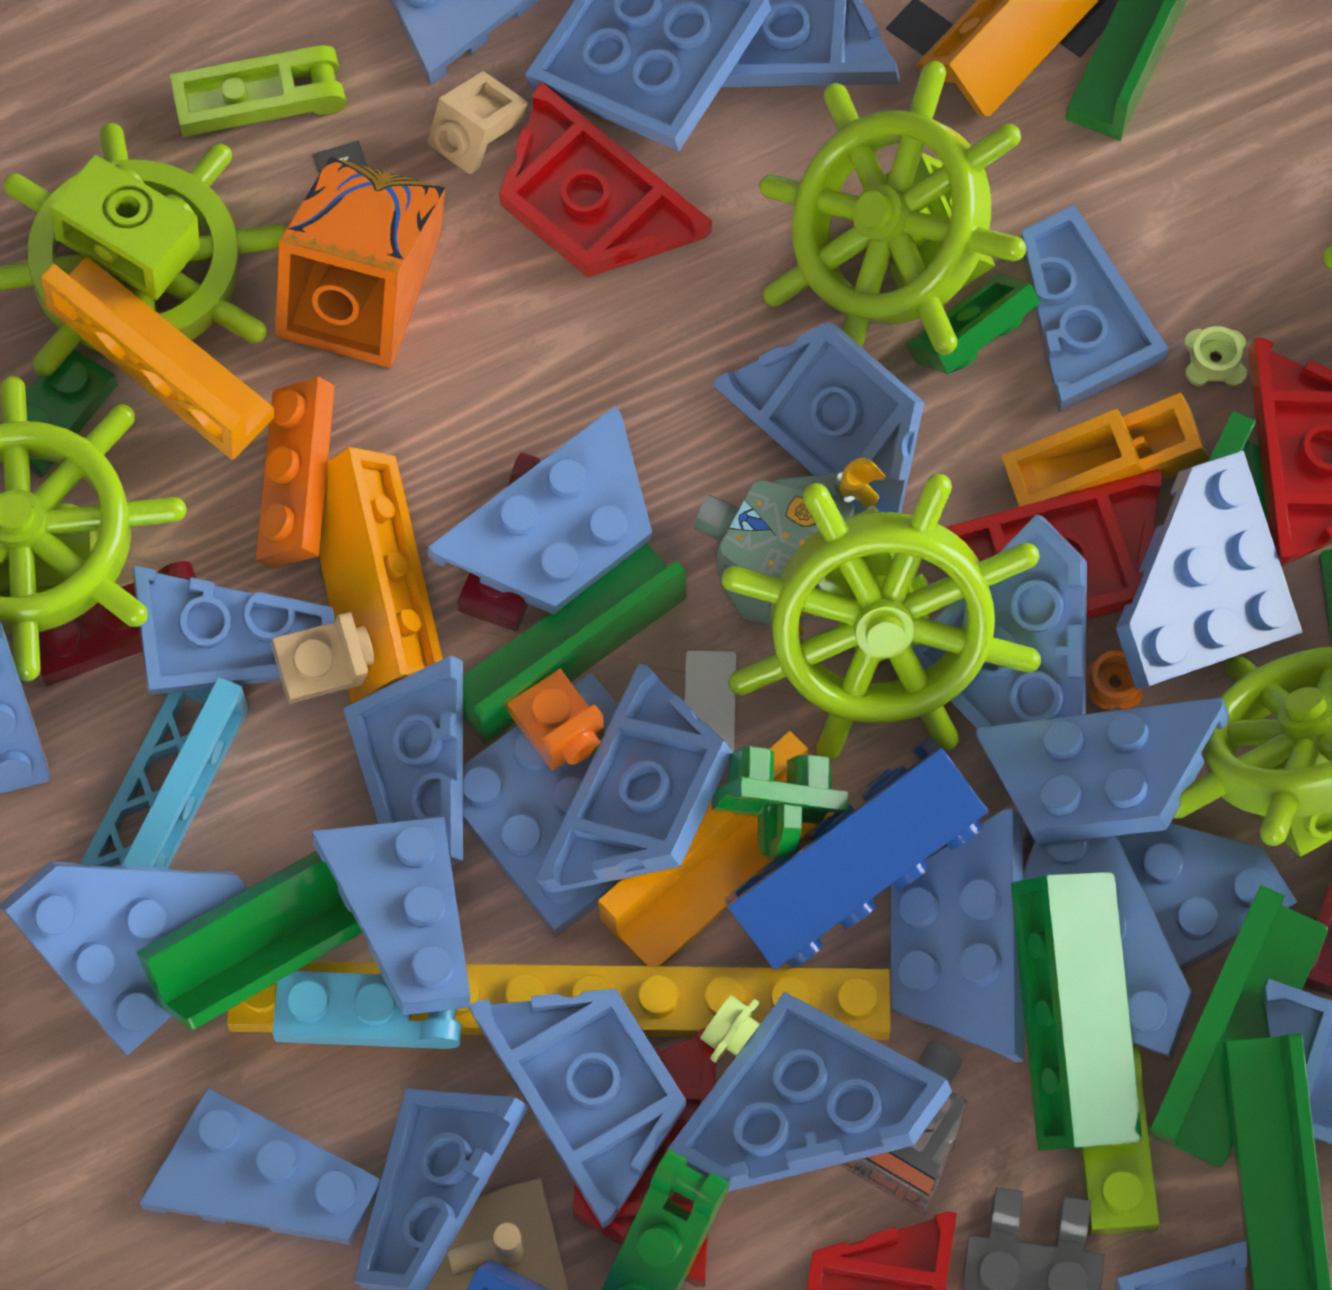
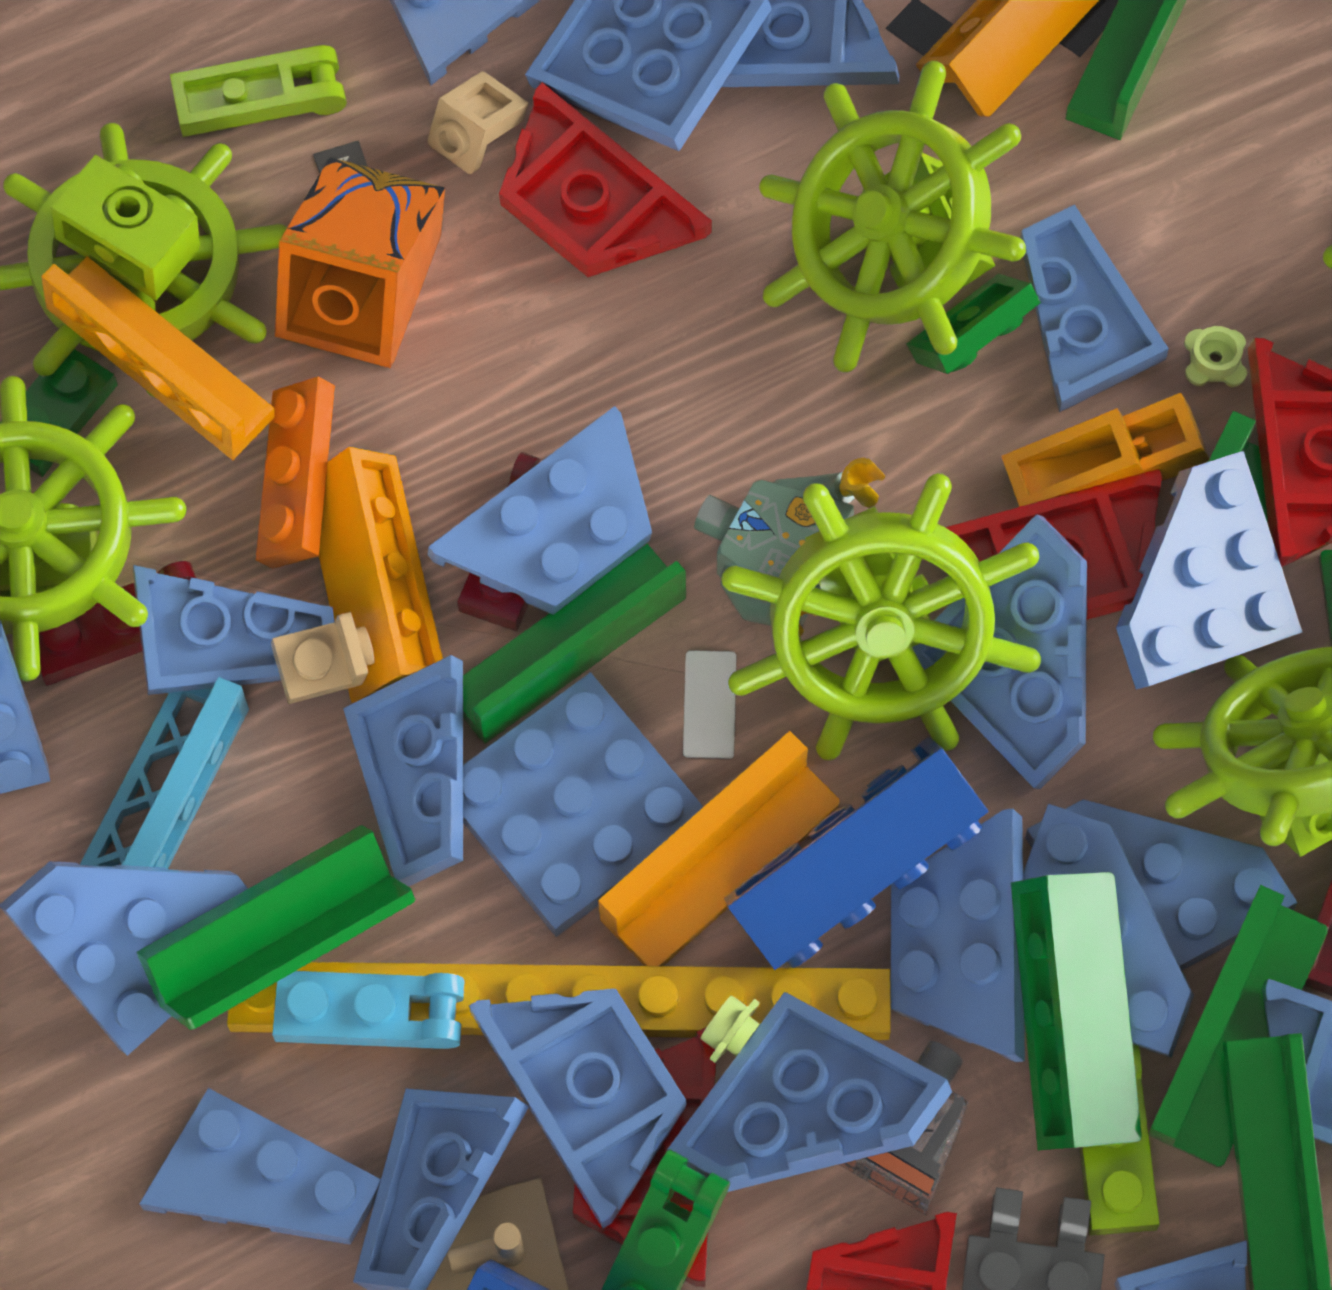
(406, 905): medium blue wing -> none
(558, 721): orange bracket -> none
(639, 792): medium blue wing -> none
(778, 804): green hips -> none
(831, 406): medium blue wing -> none
(1102, 694): orange plate -> none
(1103, 768): medium blue wing -> none

